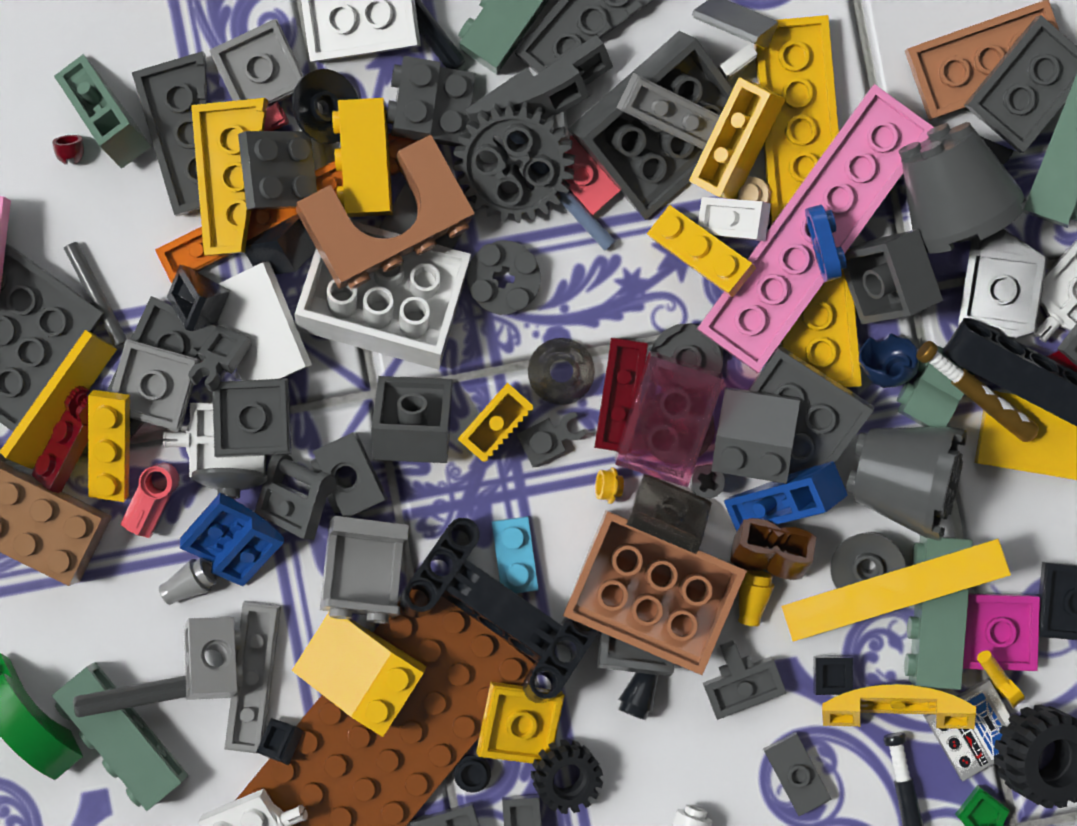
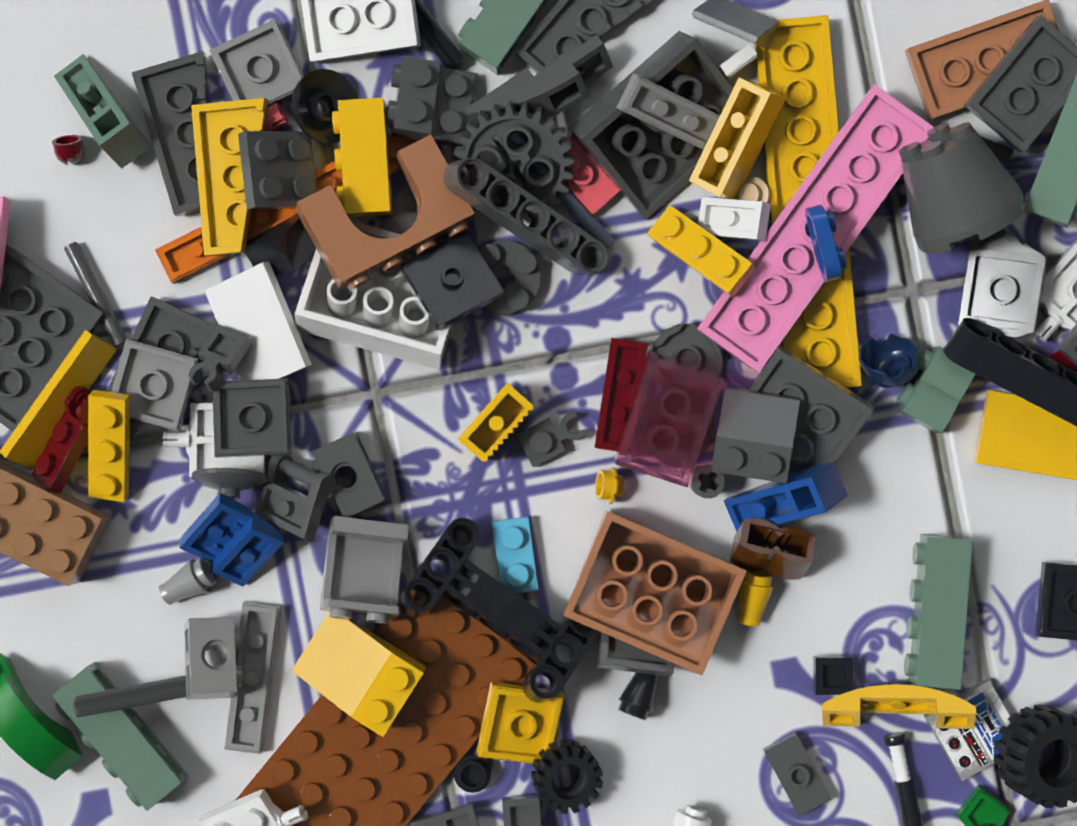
(149, 501): coral piece -> none
(196, 299): black slope -> none
(279, 741): black tile -> none
(412, 419): dark grey slope -> none
(452, 280): none -> black plate
(509, 215): none -> dark grey beam
(561, 392): clear smoke piece -> none
(669, 513): clear smoke plate -> none
(742, 683): dark grey hinge -> none
(850, 554): dark grey dish -> none
(891, 277): dark grey brick -> none
(896, 589): yellow tile -> none
(909, 475): dark grey cone -> none
(983, 396): pearl gold piece -> none
(999, 679): yellow bar -> none
(1005, 627): dark pink plate -> none

